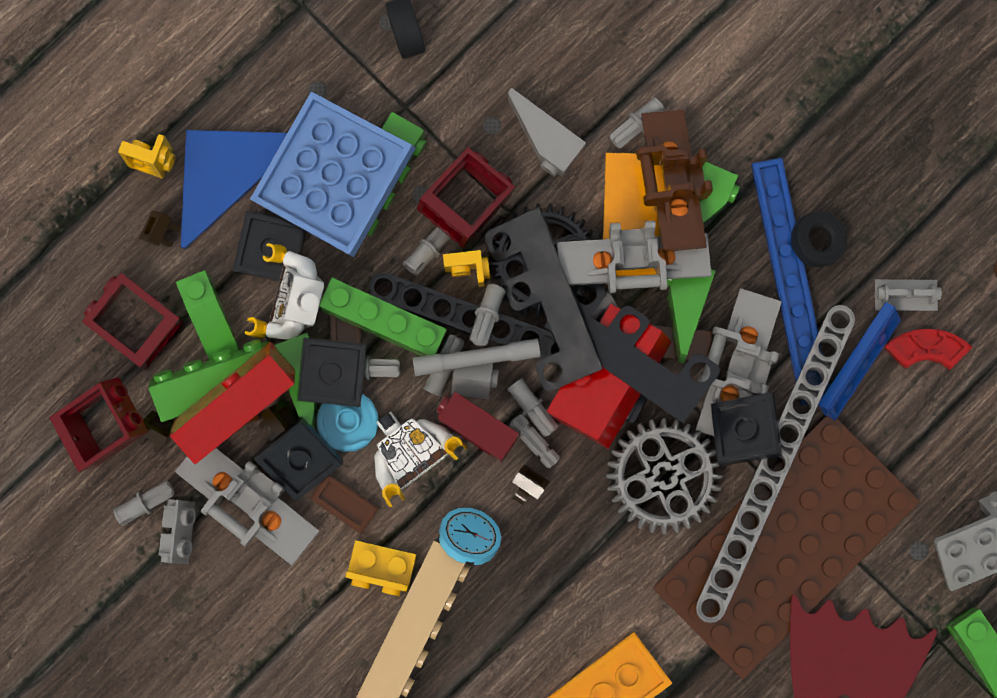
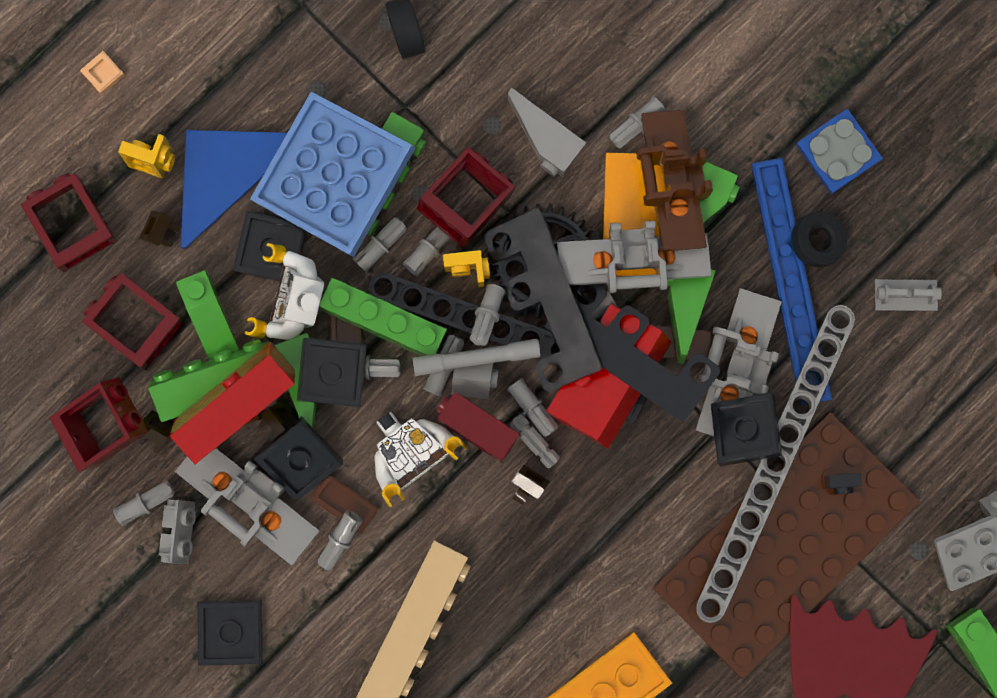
(82, 249): none -> dark red window
(102, 72): none -> light nougat tile
(229, 632): none -> black tile
(340, 539): none -> light grey axle
(348, 427): medium azure tile -> none
(380, 244): none -> light grey axle
(381, 567): yellow bracket -> none
(469, 536): medium azure tile -> none
(696, 448): light grey gear -> none
(839, 151): none -> light grey piece
(843, 483): none -> black plate
(860, 361): blue tile -> none
(928, 345): red tile -> none

